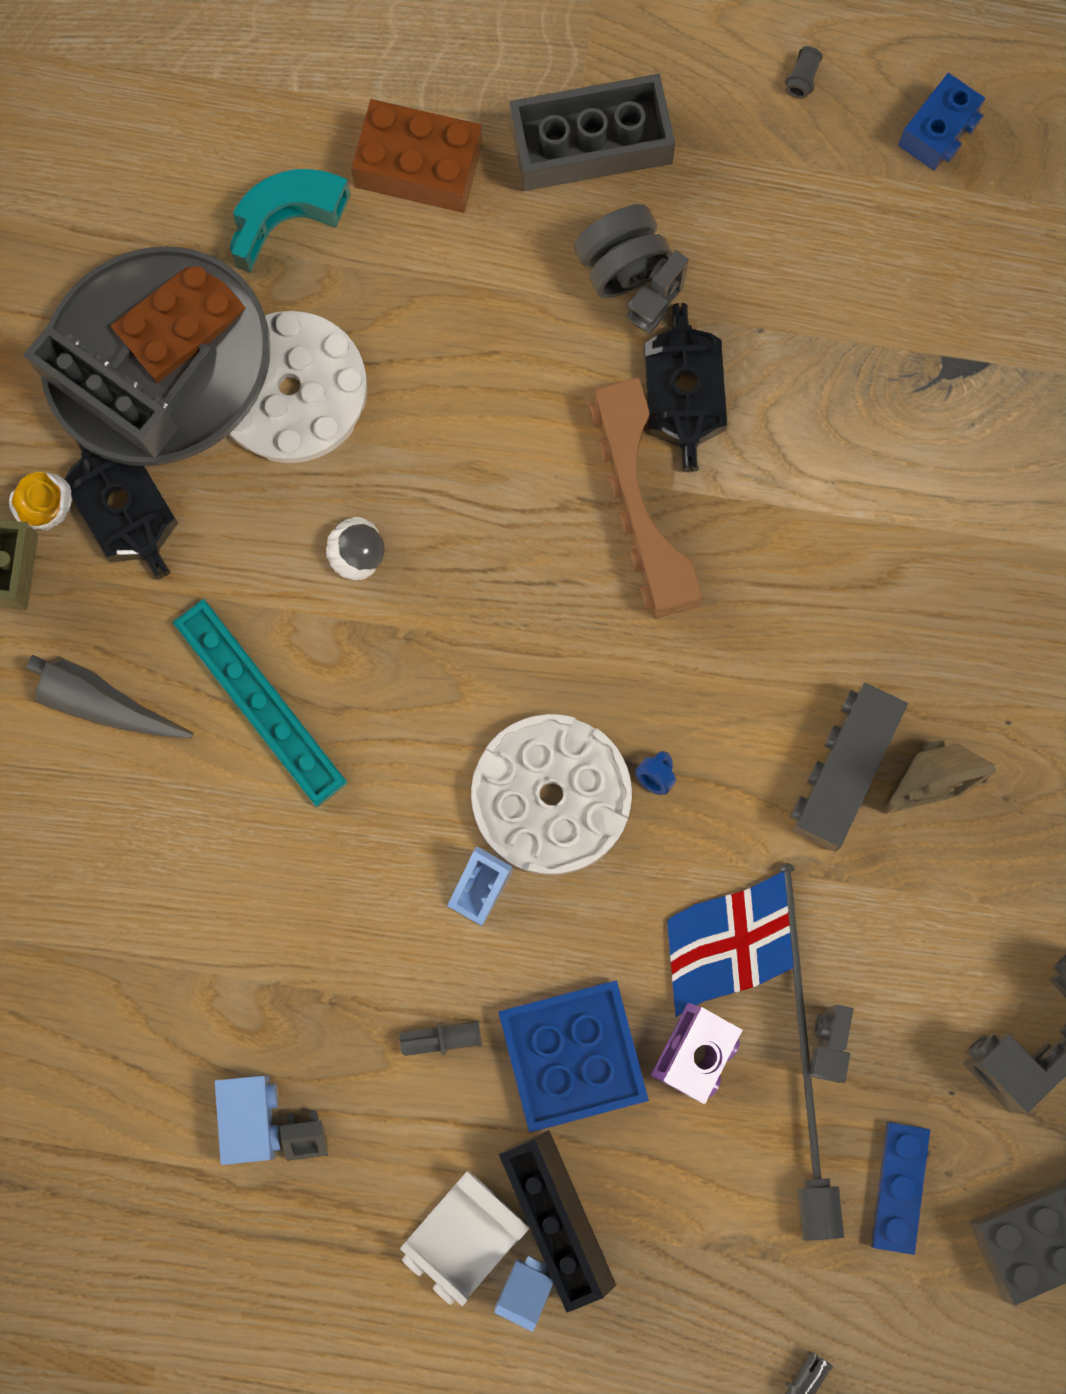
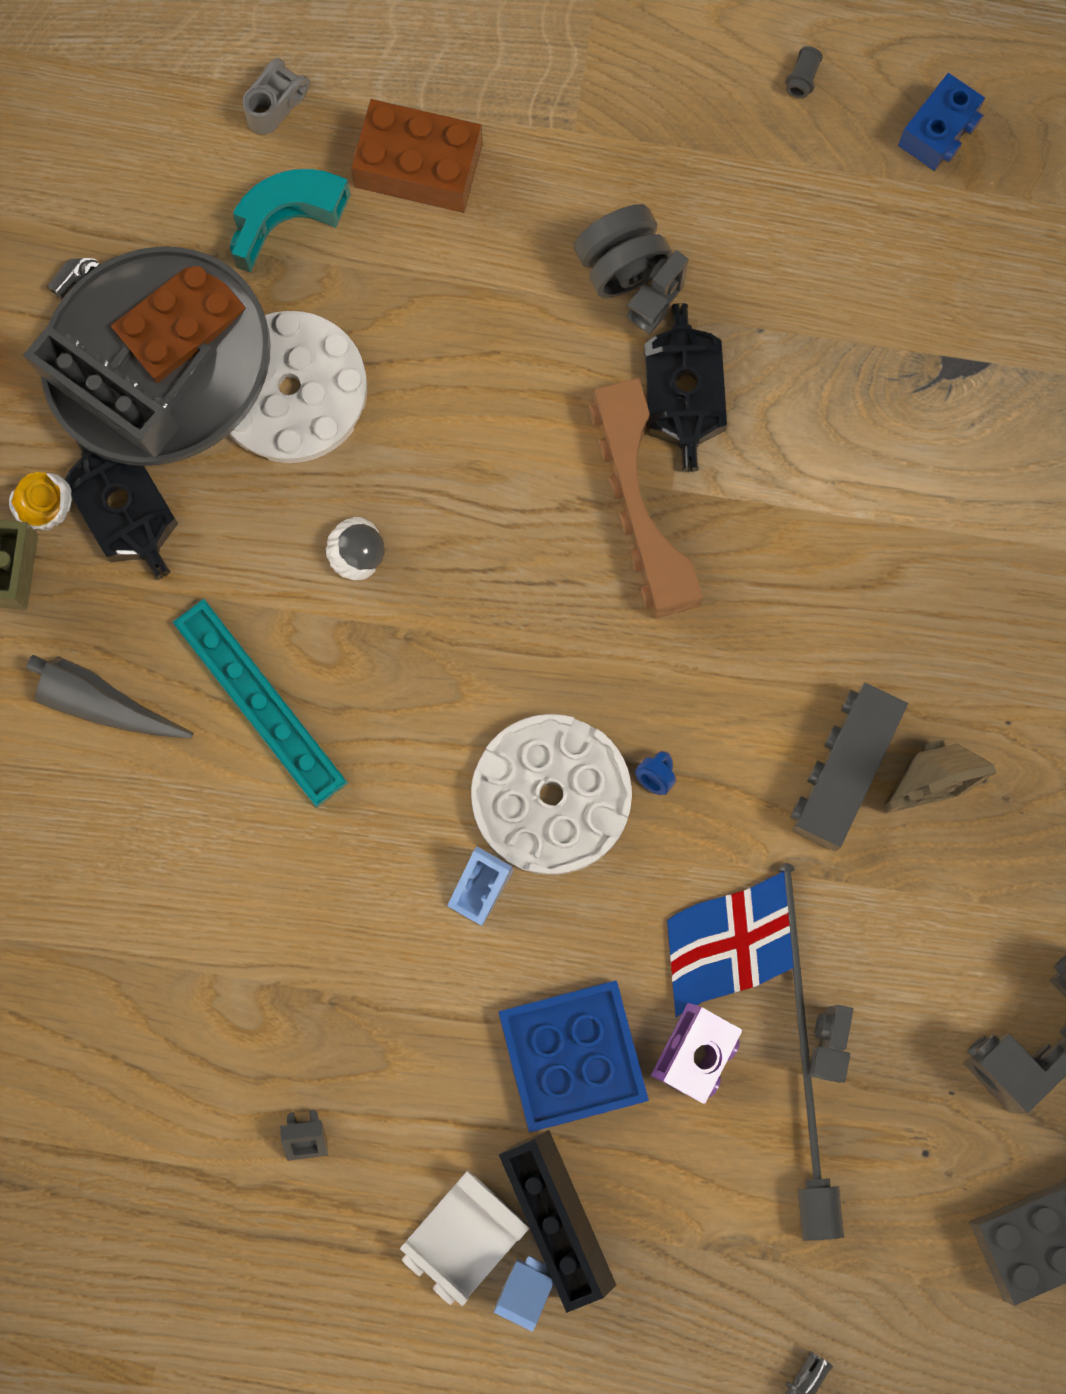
(70, 274): none -> dark grey arm
(247, 1119): light blue brick -> none
(276, 90): none -> light grey piece
(440, 1038): dark grey axle -> none
(592, 132): dark grey brick -> none
(900, 1188): blue plate -> none

